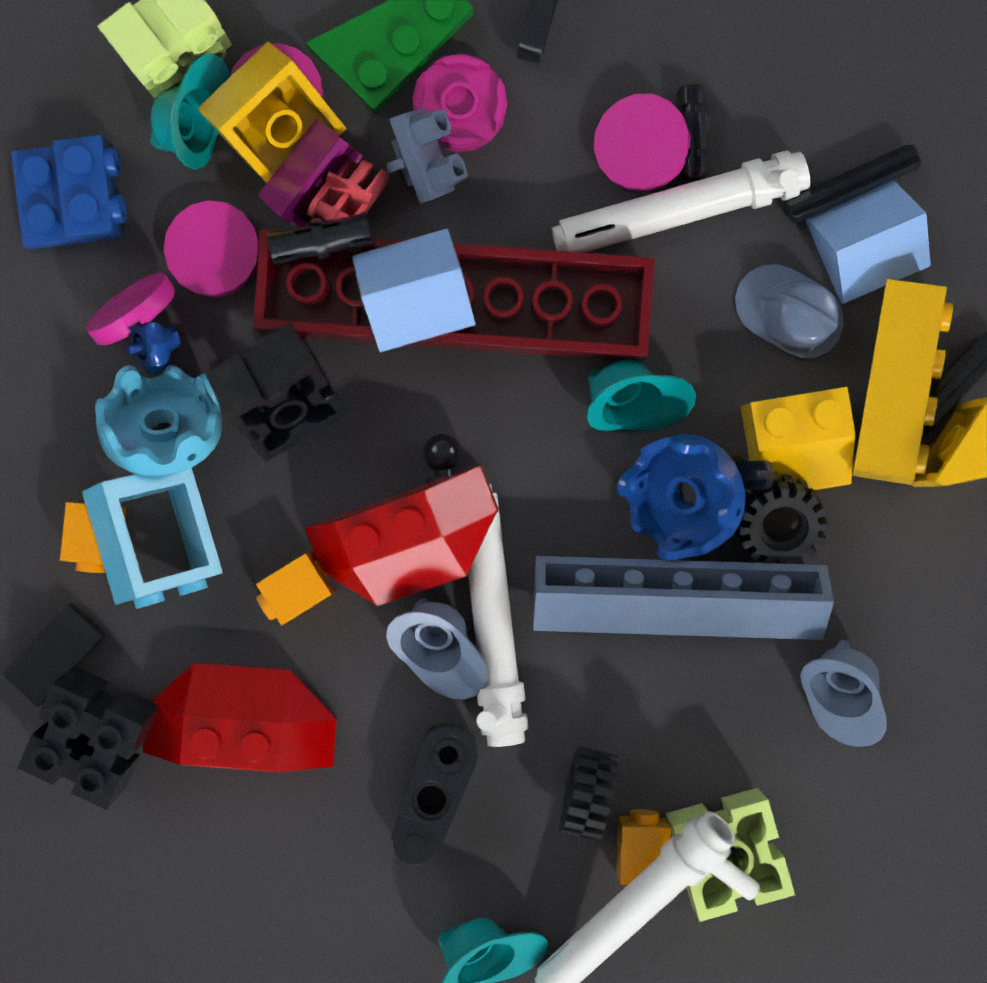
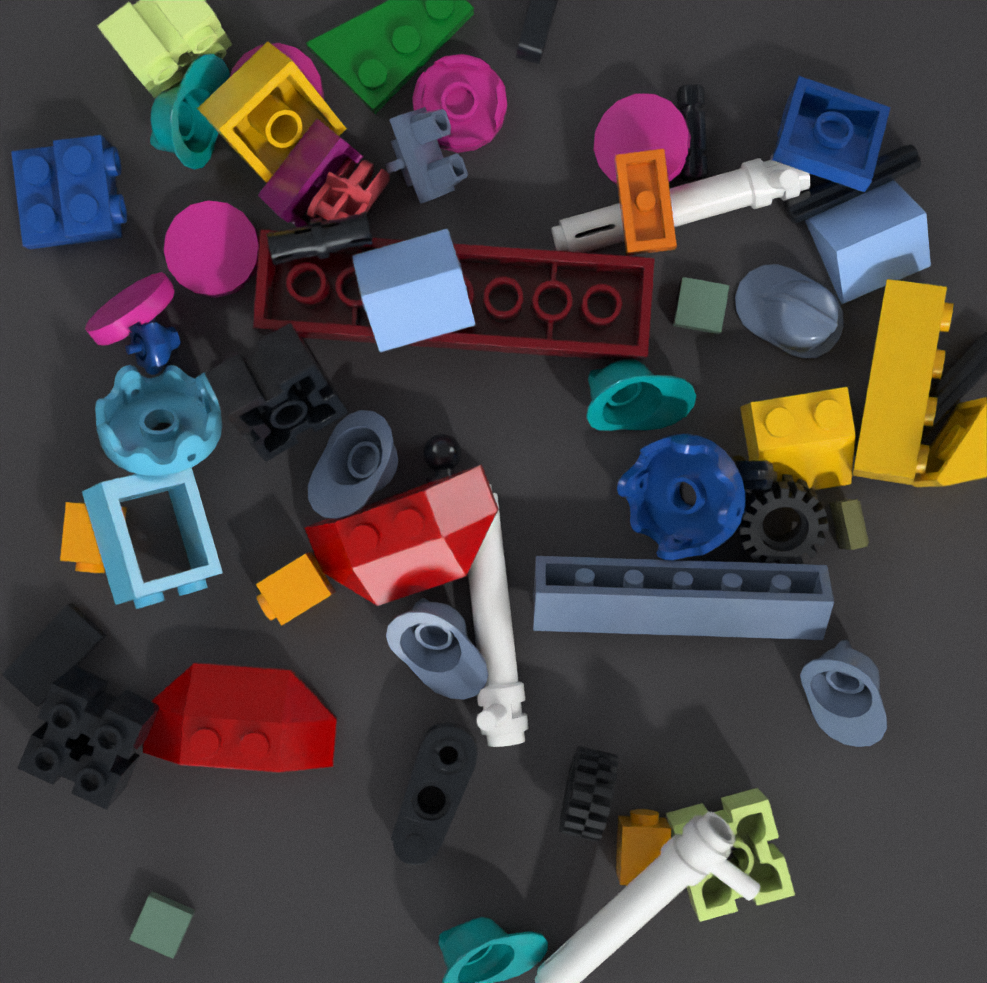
(162, 924): none -> sand green tile
(353, 465): none -> sand blue piece
(645, 202): none -> orange plate
(701, 305): none -> sand green tile
(831, 134): none -> blue plate
(849, 524): none -> olive tile

